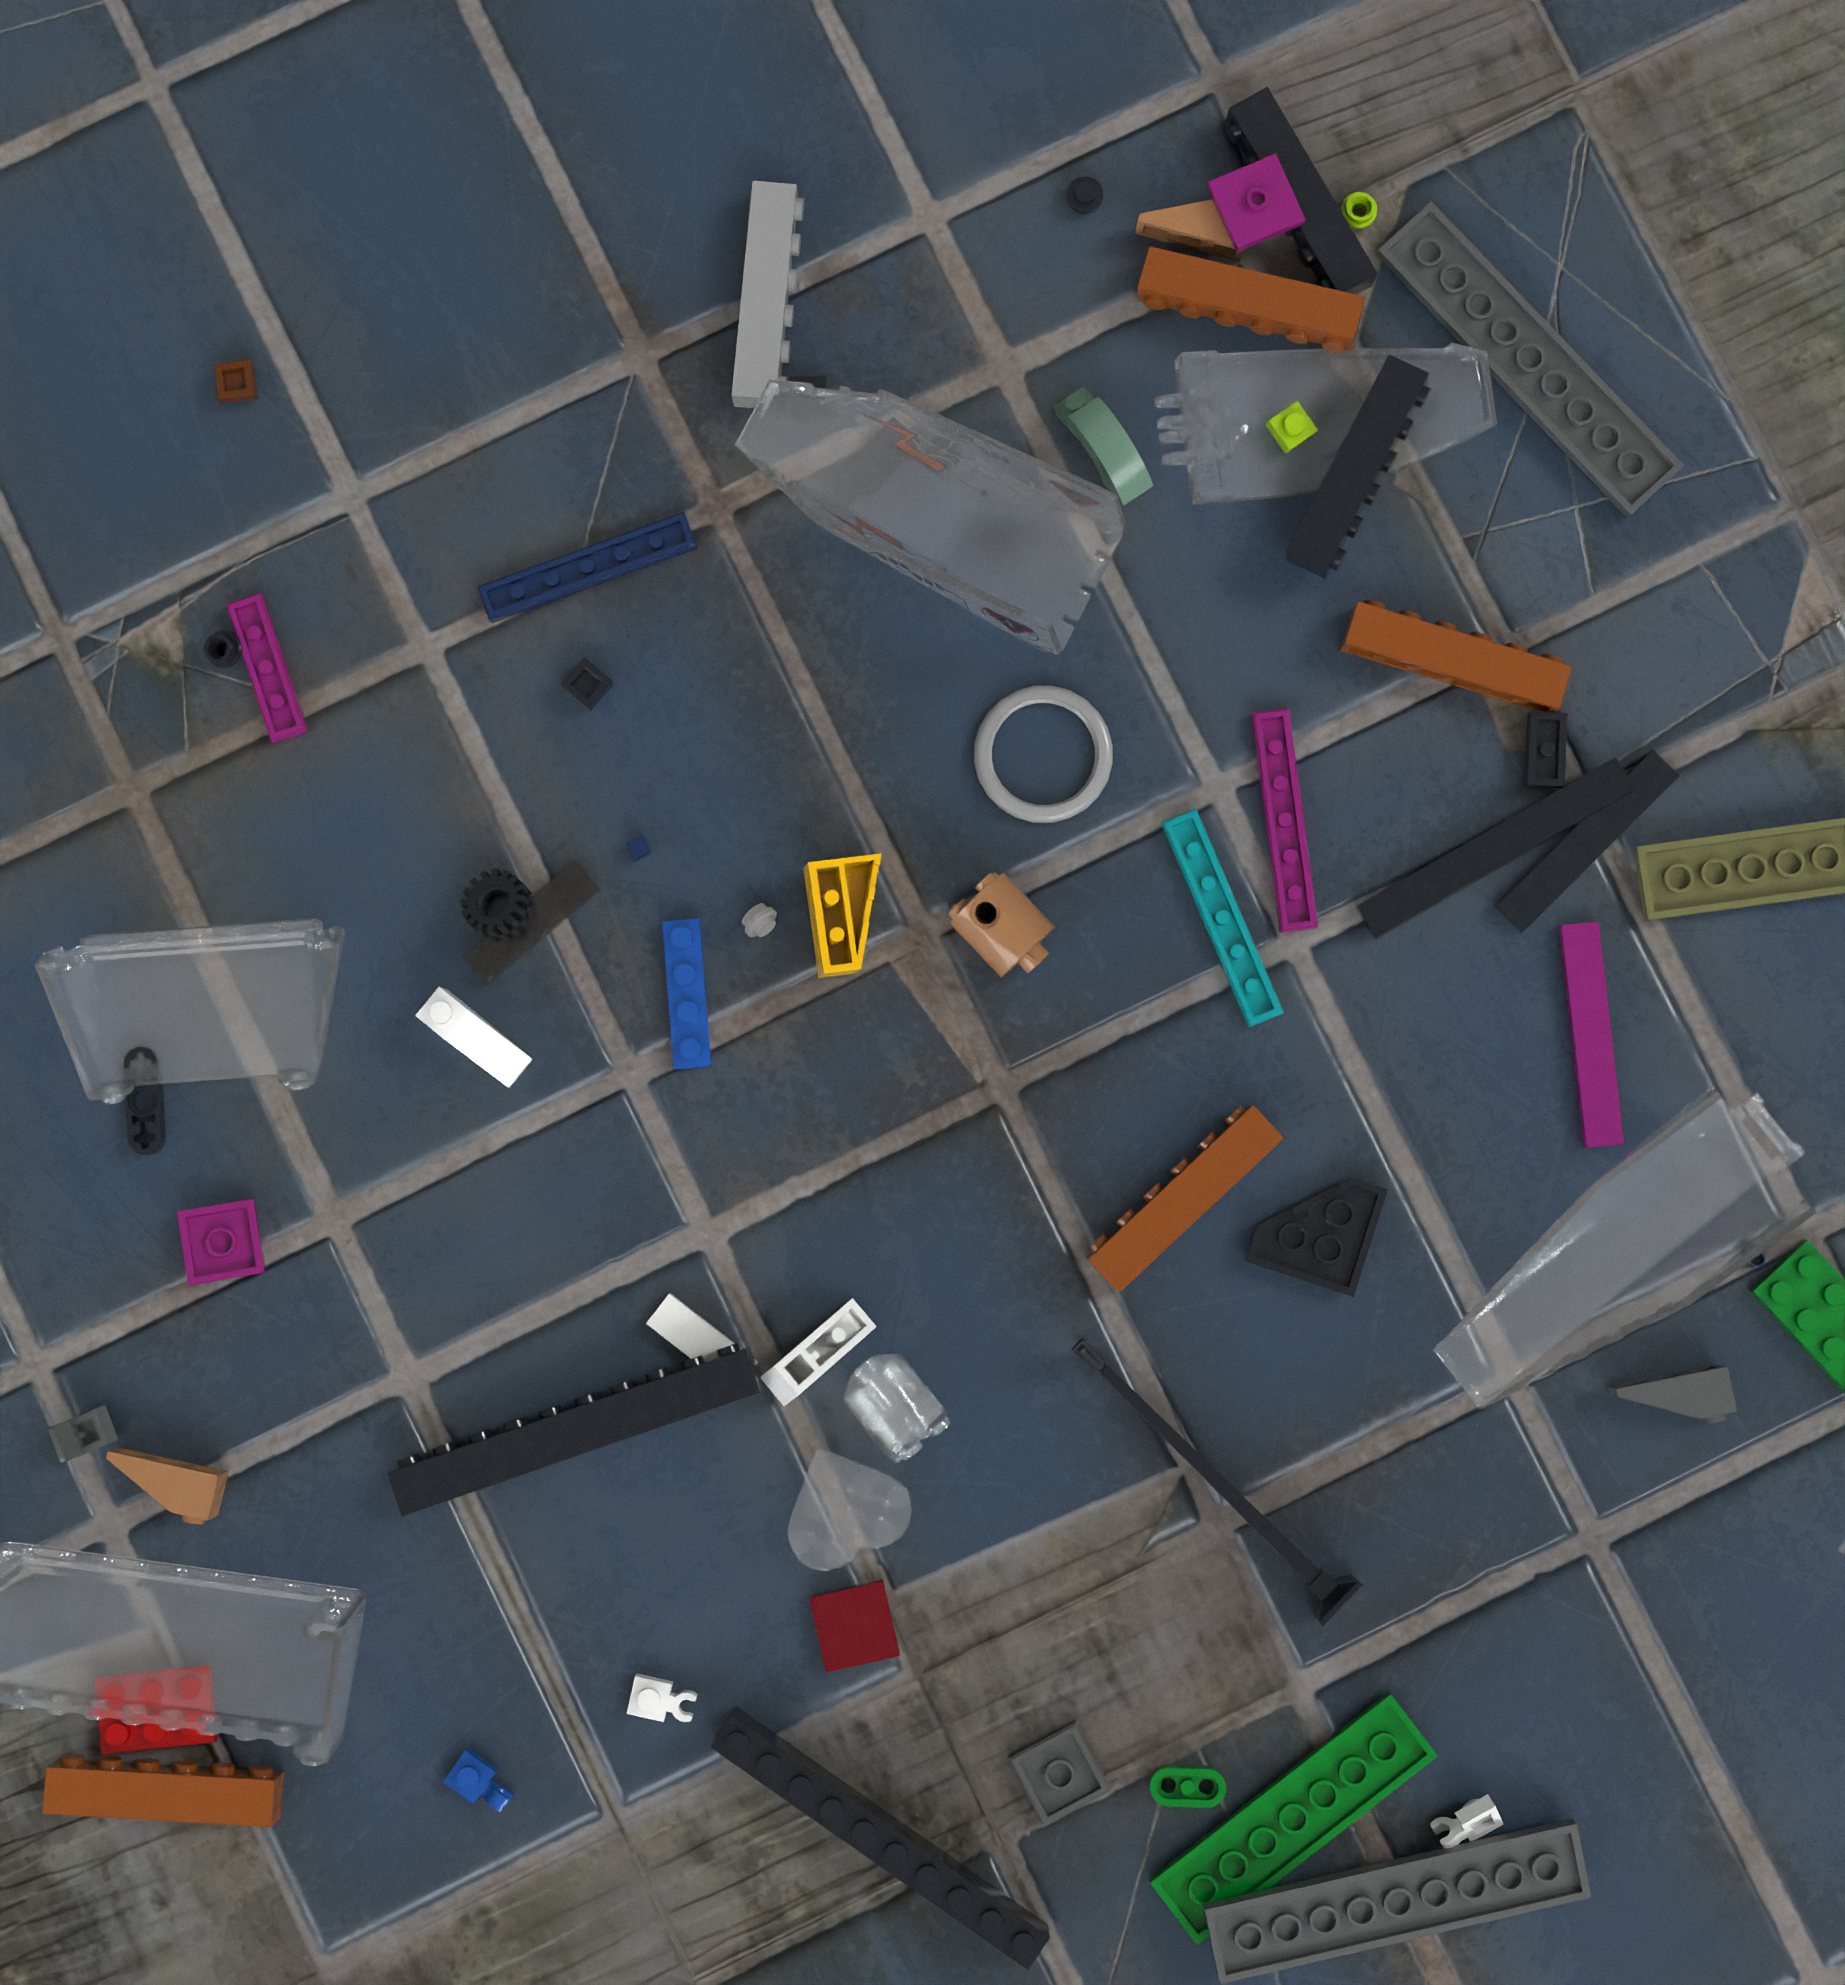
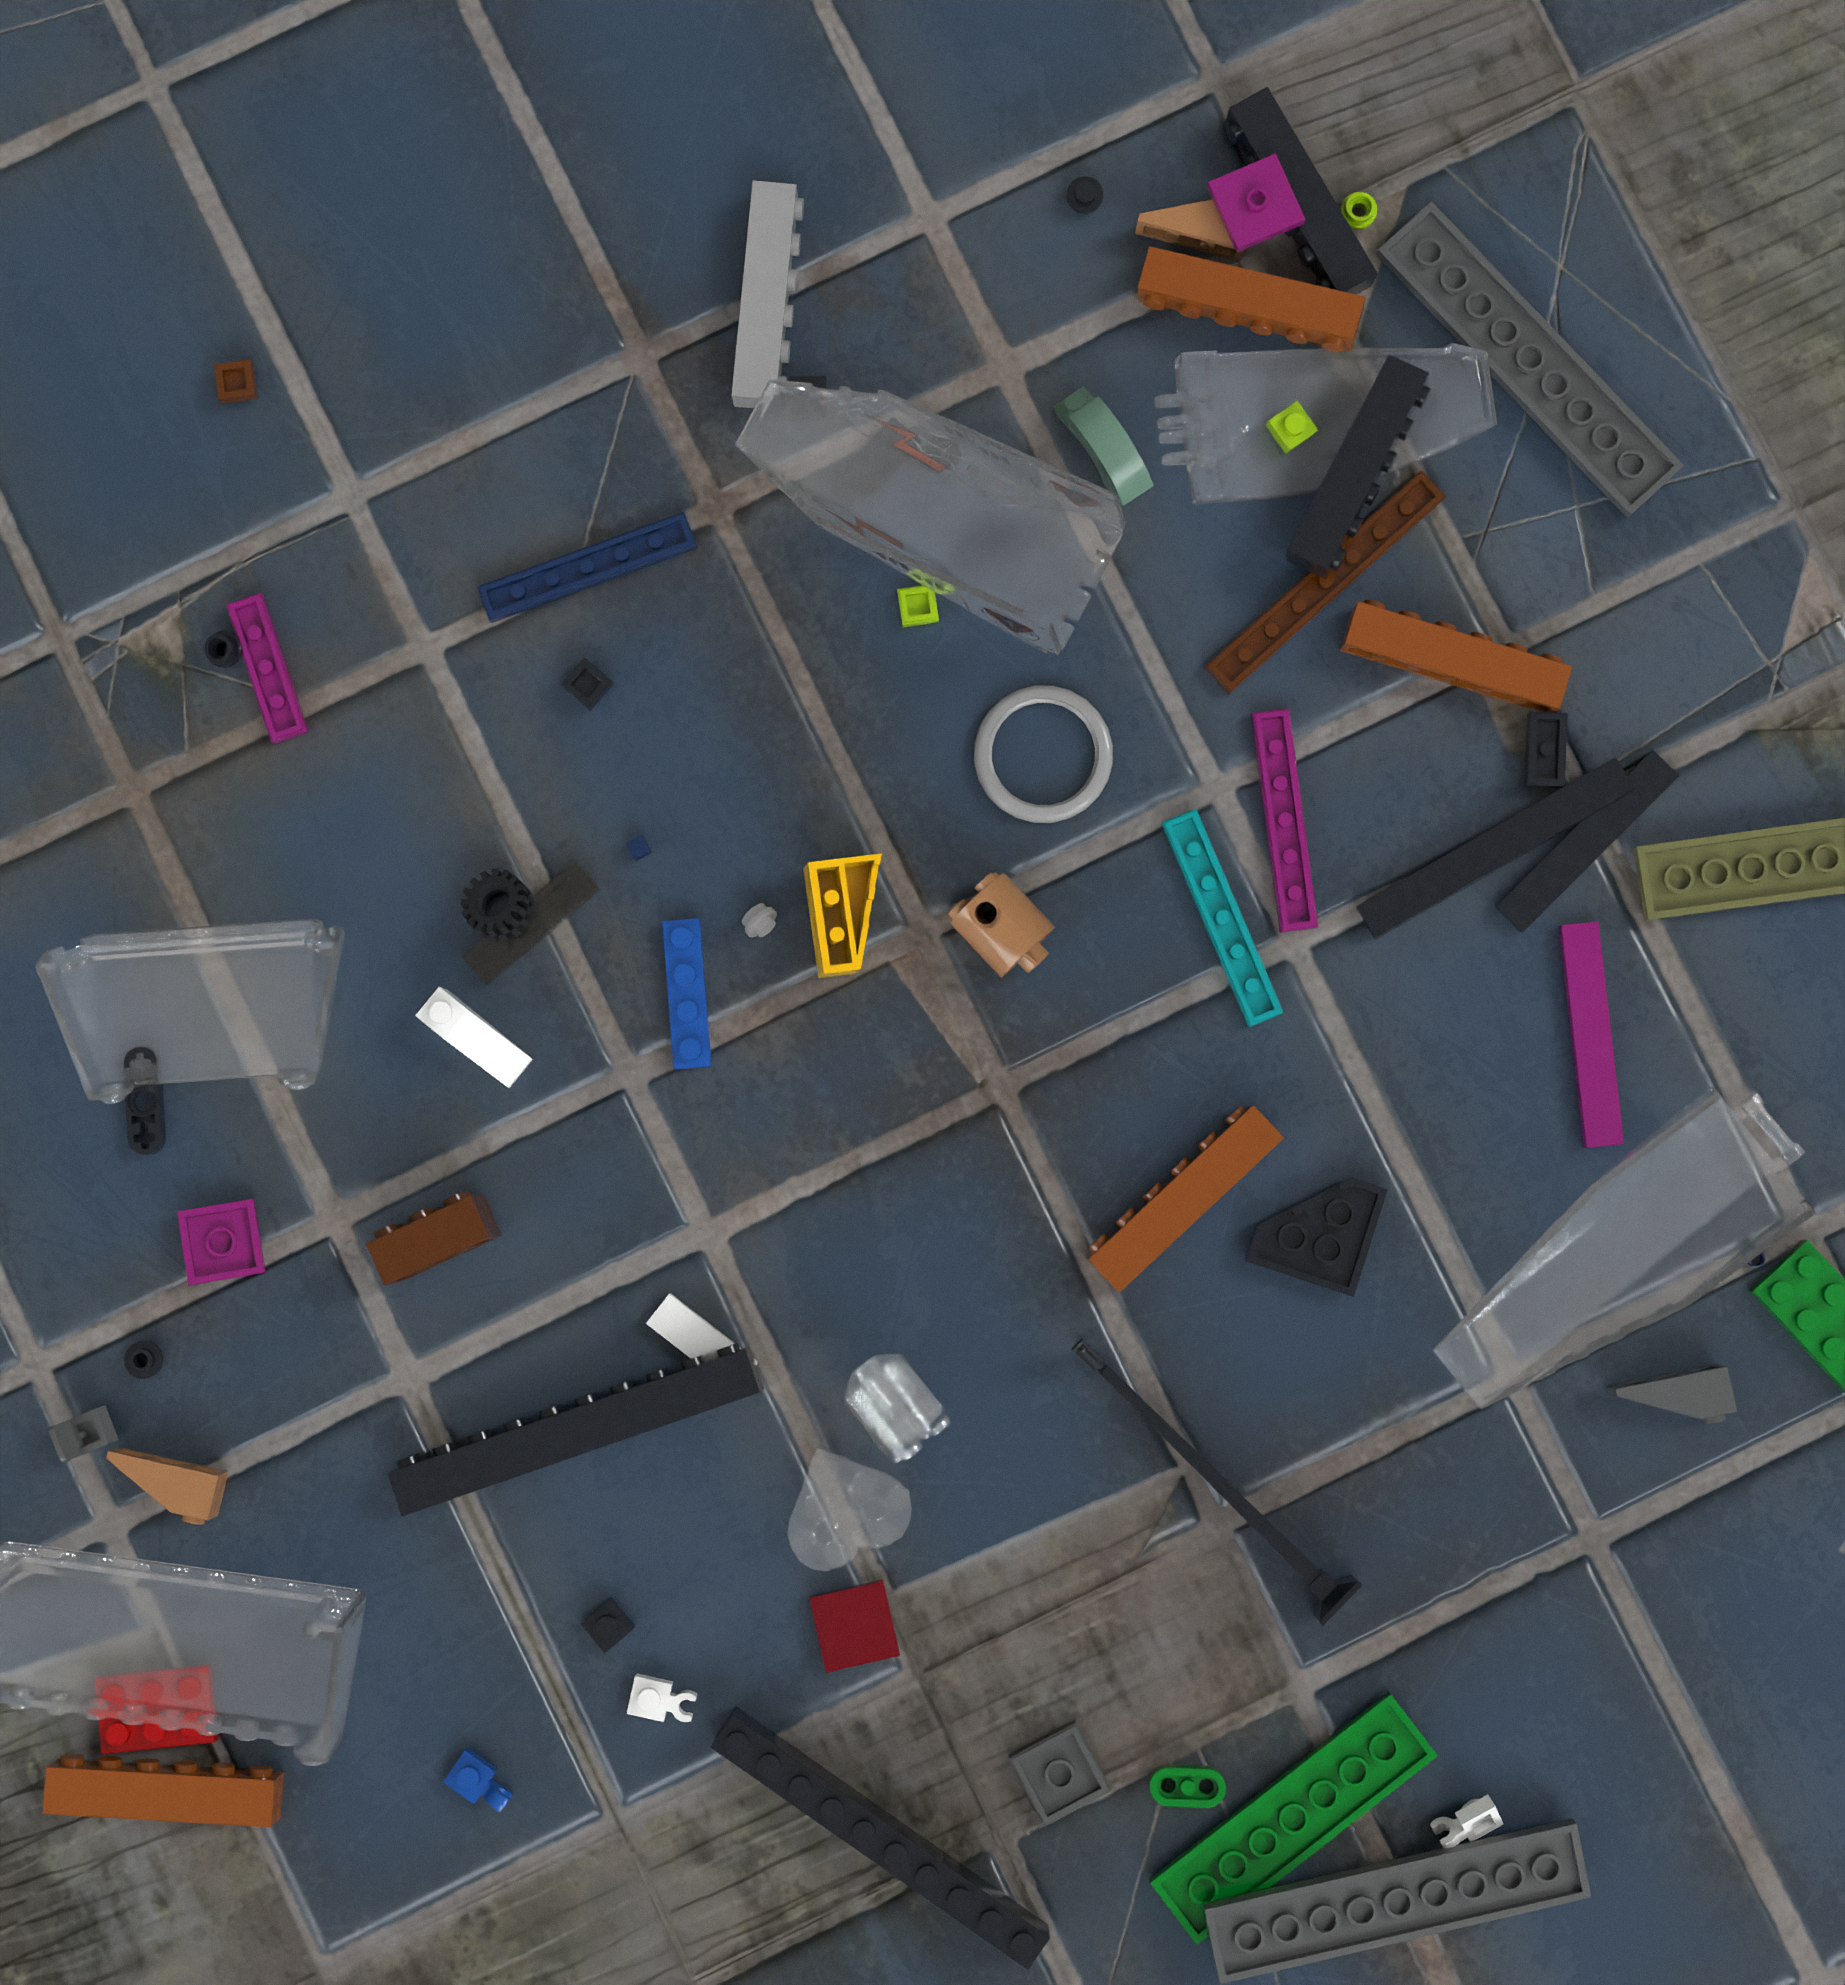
(154, 1355): none -> black plate
(432, 1237): none -> reddish brown brick
(607, 1625): none -> black plate
(818, 1352): white slope -> none
(917, 606): none -> lime tile
(1314, 593): none -> reddish brown tile

